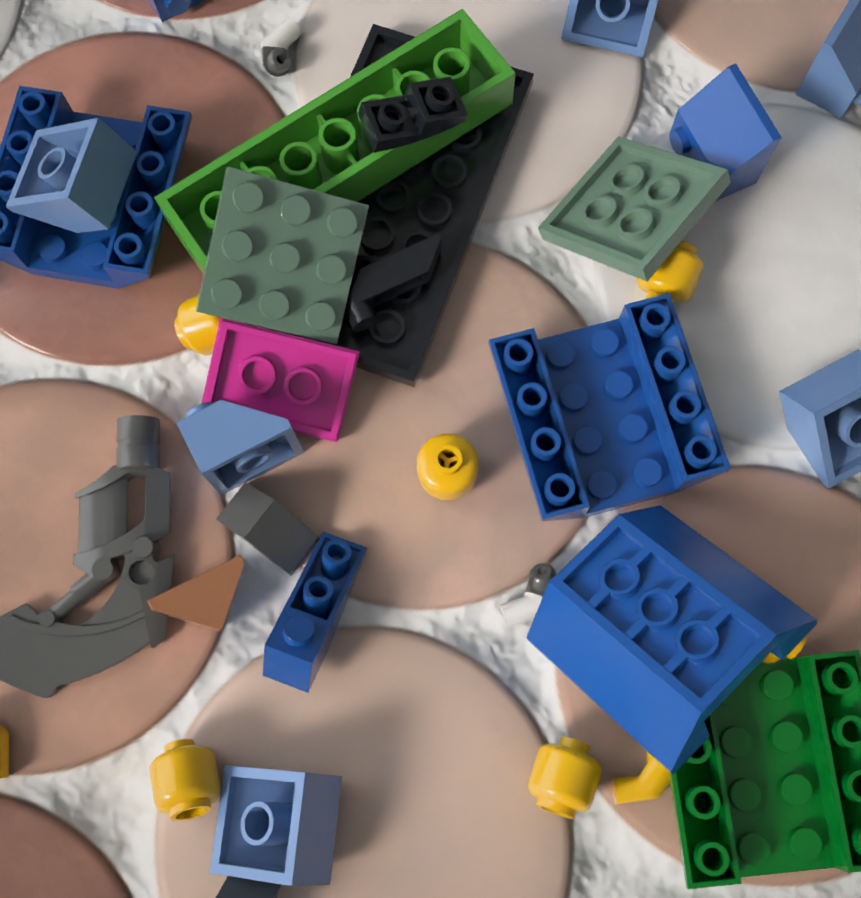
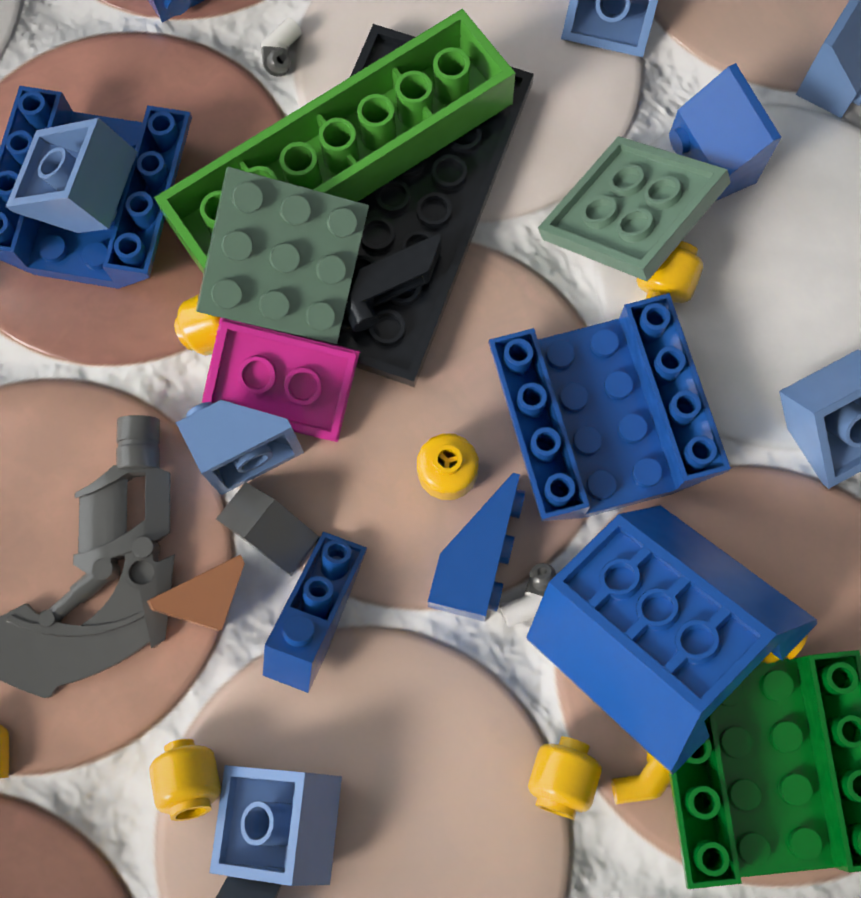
(419, 114): black slope -> none
(469, 563): none -> blue slope

